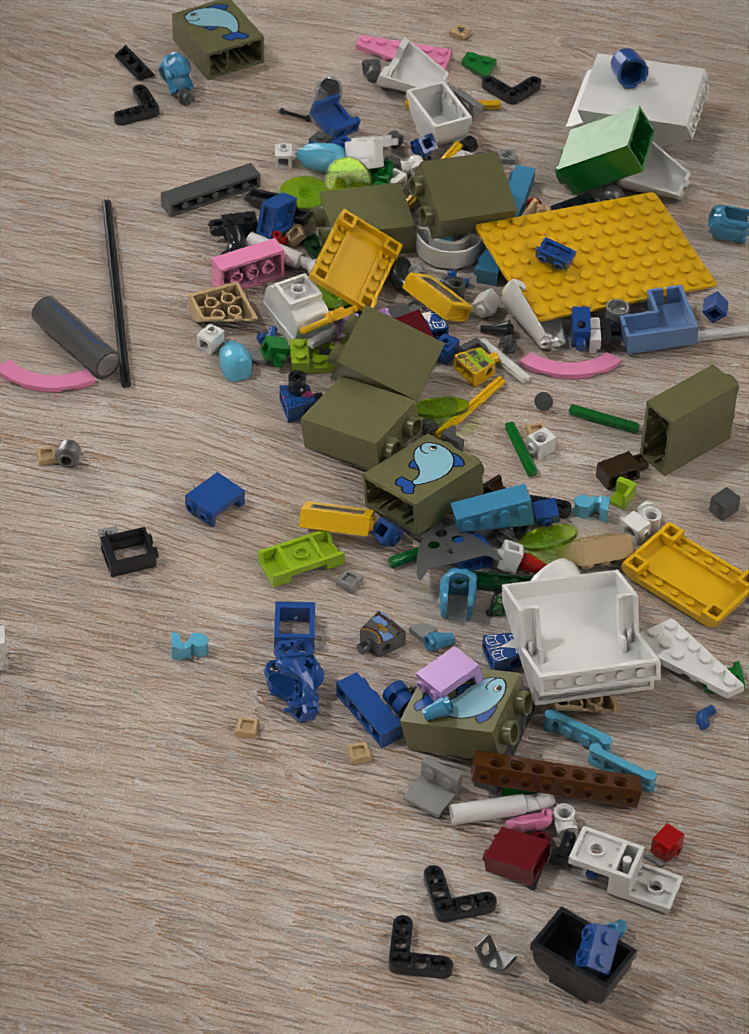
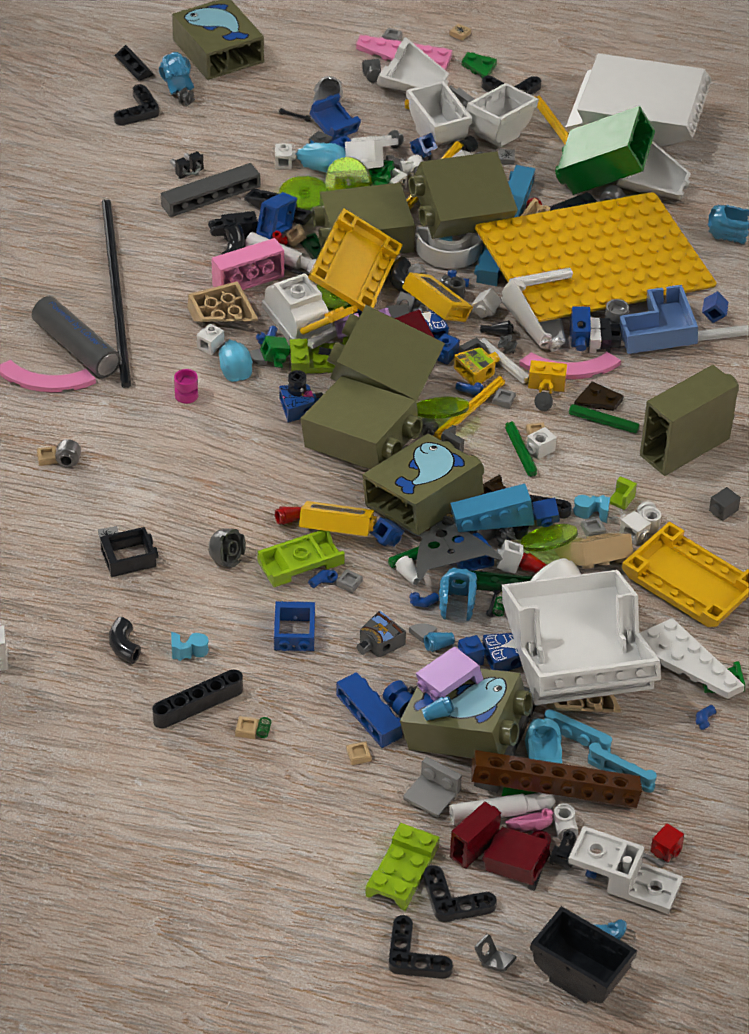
(120, 641): none -> black cylinder
(182, 166): none -> black piece
(186, 386): none -> dark pink wheel
(197, 698): none -> black beam
(213, 498): blue panel -> none
(227, 546): none -> dark grey cylinder
(266, 731): none -> green piece
(287, 514): none -> red cone
(293, 680): blue animal -> none
(323, 576): none -> blue arm
(392, 34): none -> light grey tile
(403, 865): none -> lime piece
(406, 296): none -> dark grey bracket
(407, 569): none -> white cone
(416, 600): none -> blue arm
(470, 389): none -> blue arm
(472, 648): none -> blue brick
(474, 834): none -> dark red brick
(501, 114): none -> white container
(504, 398): none -> light grey tile
(544, 740): none -> medium azure hair
(545, 277): none -> white axle
(547, 376): none -> yellow brick
(552, 119): none -> yellow axle
(555, 254): blue bracket -> none
(593, 527): none -> light grey tile
(597, 948): blue bracket -> none
(599, 397): none -> dark brown wing
(621, 465): dark brown brick -> none
(629, 68): blue cylinder -> none

